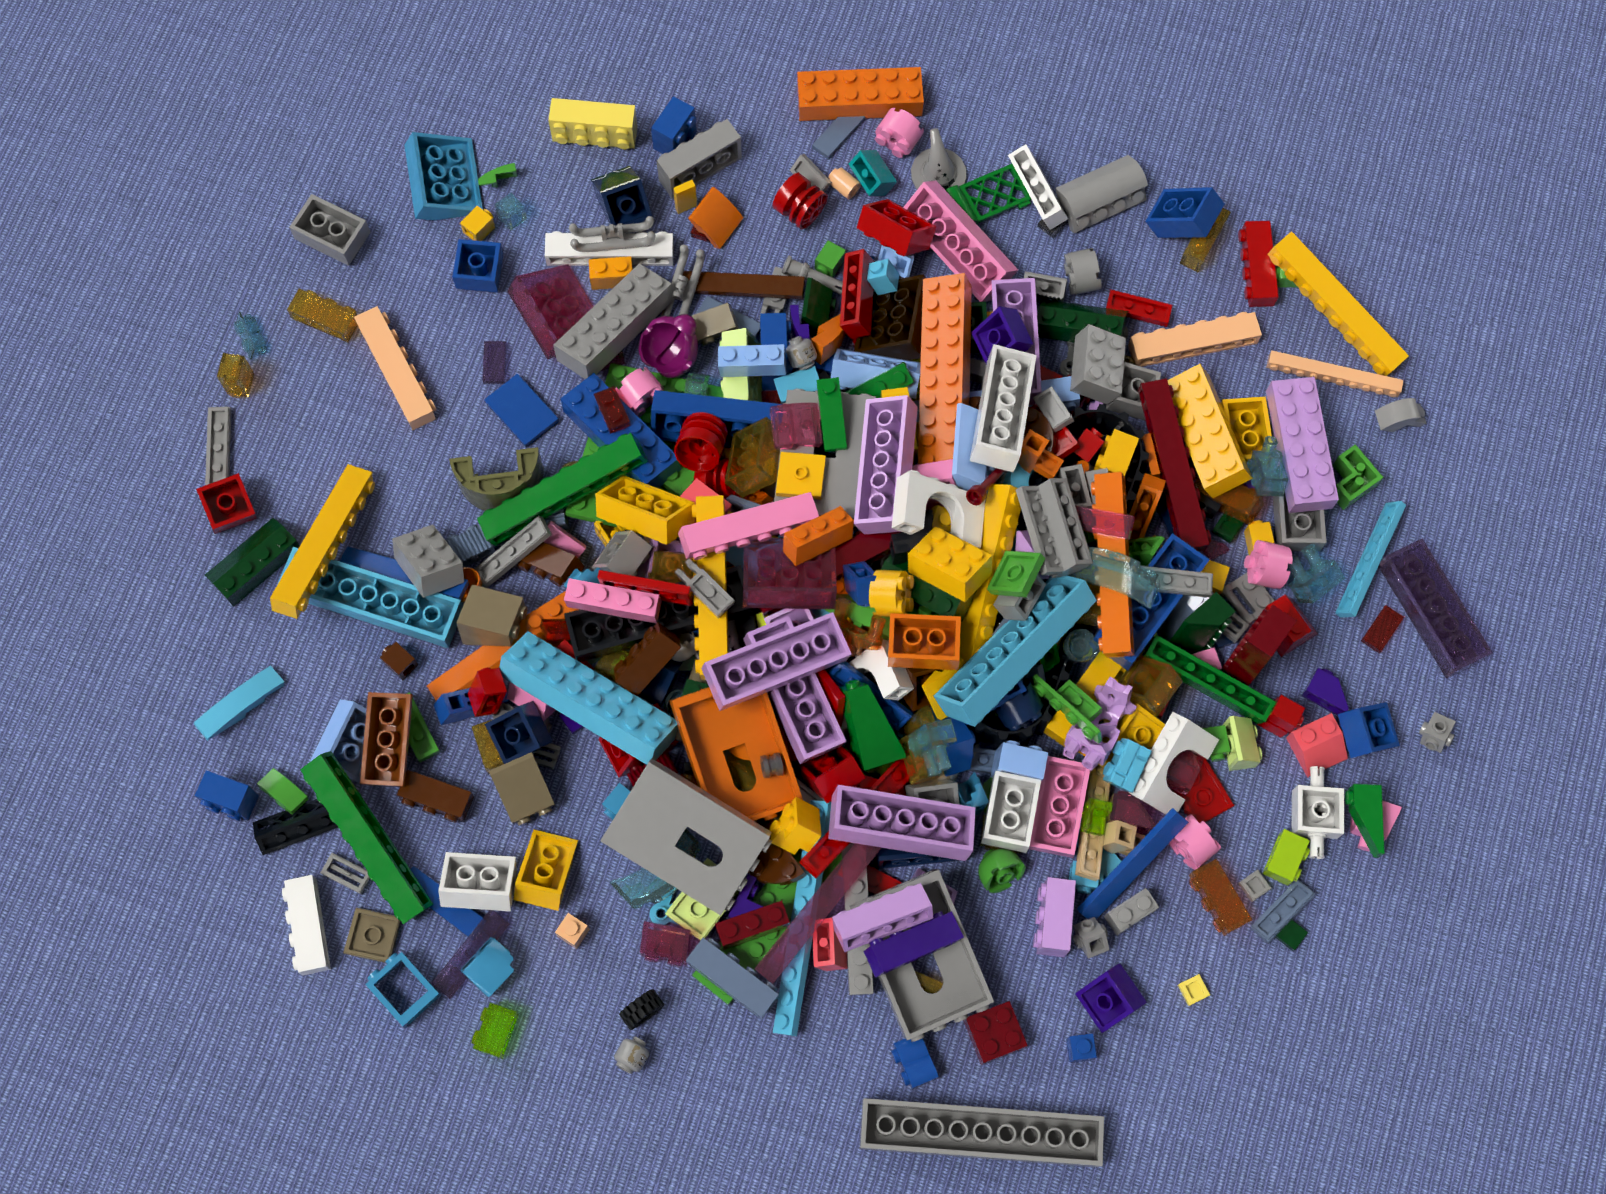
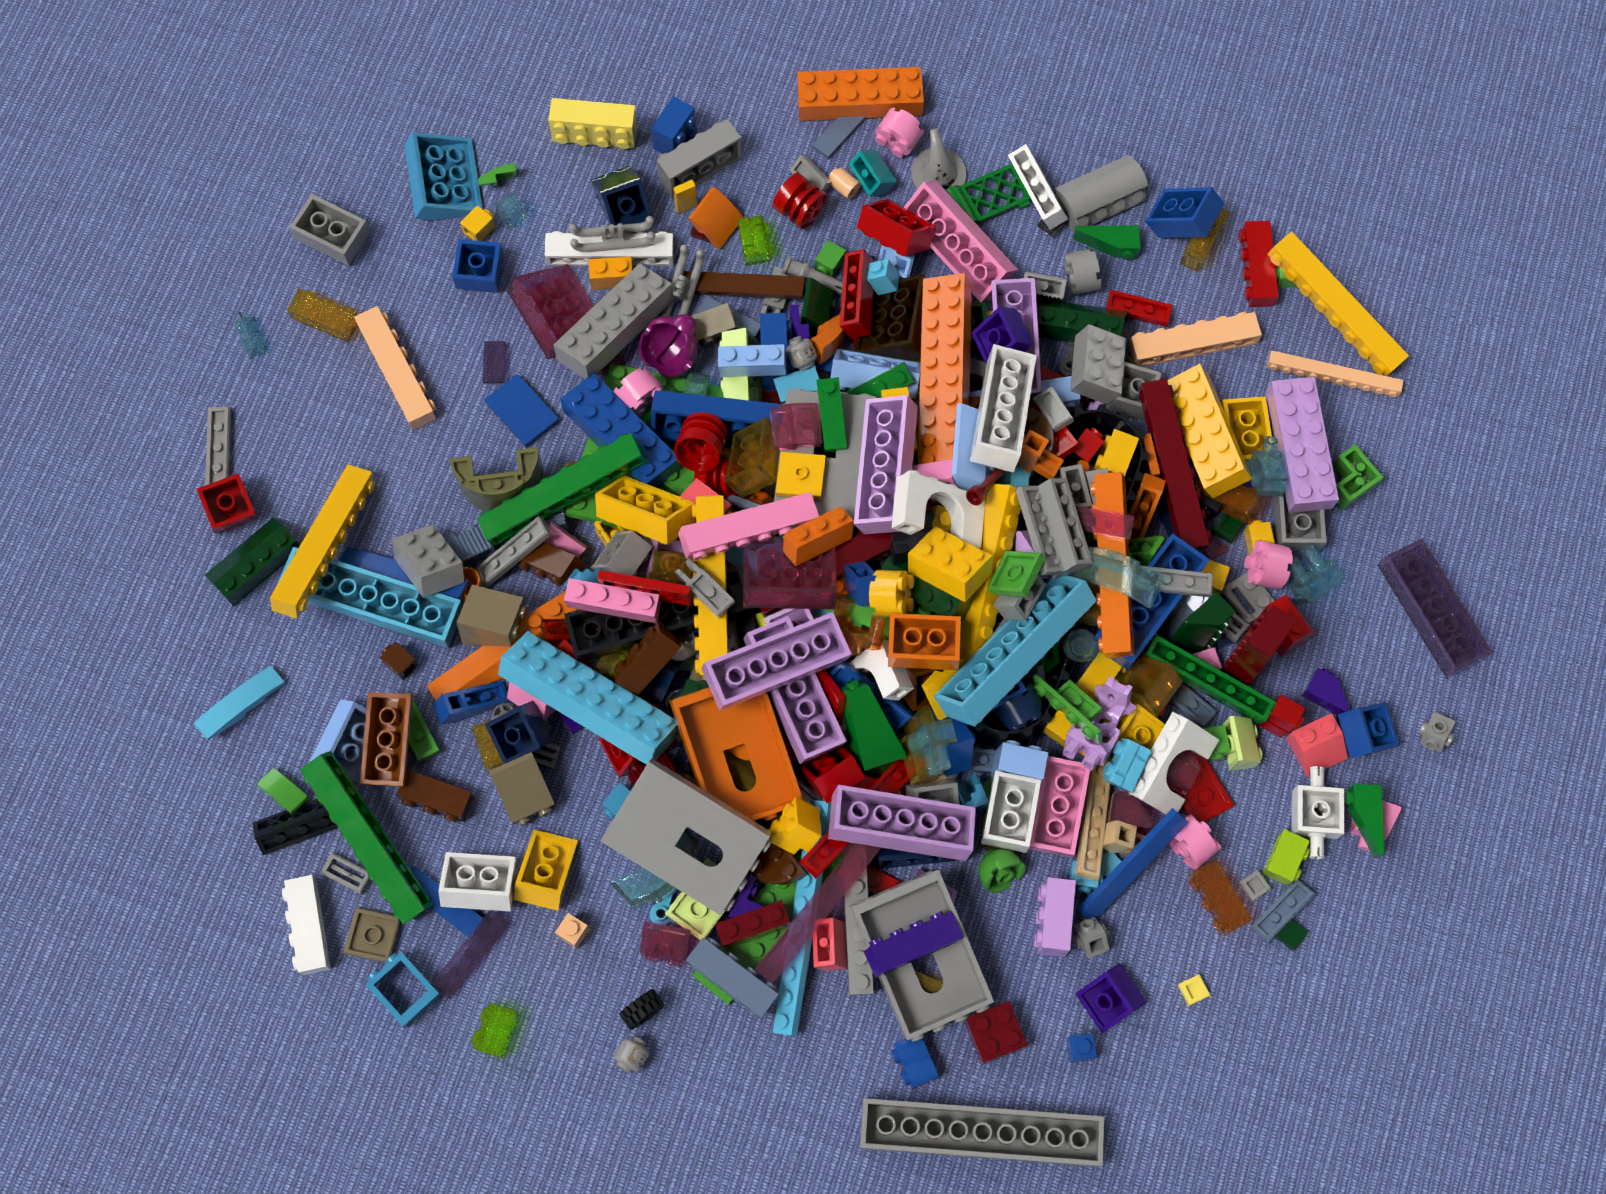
(227, 796): blue brick -> none
(235, 375): clear yellow brick -> none
(487, 692): red brick -> none
(489, 967): dark azure piece -> none
(612, 409): clear red plate -> none
(754, 240): none -> clear neon green brick
(771, 765): flat silver wheel -> none
(882, 917): lavender brick -> none
(1094, 816): clear neon green panel -> none
(1116, 241): none -> green slope
(1131, 911): light grey brick -> none
(1192, 706): none -> sand blue tile
(1370, 559): medium azure tile -> none
(1382, 629): clear red tile -> none
(1400, 414): light grey brick -> none

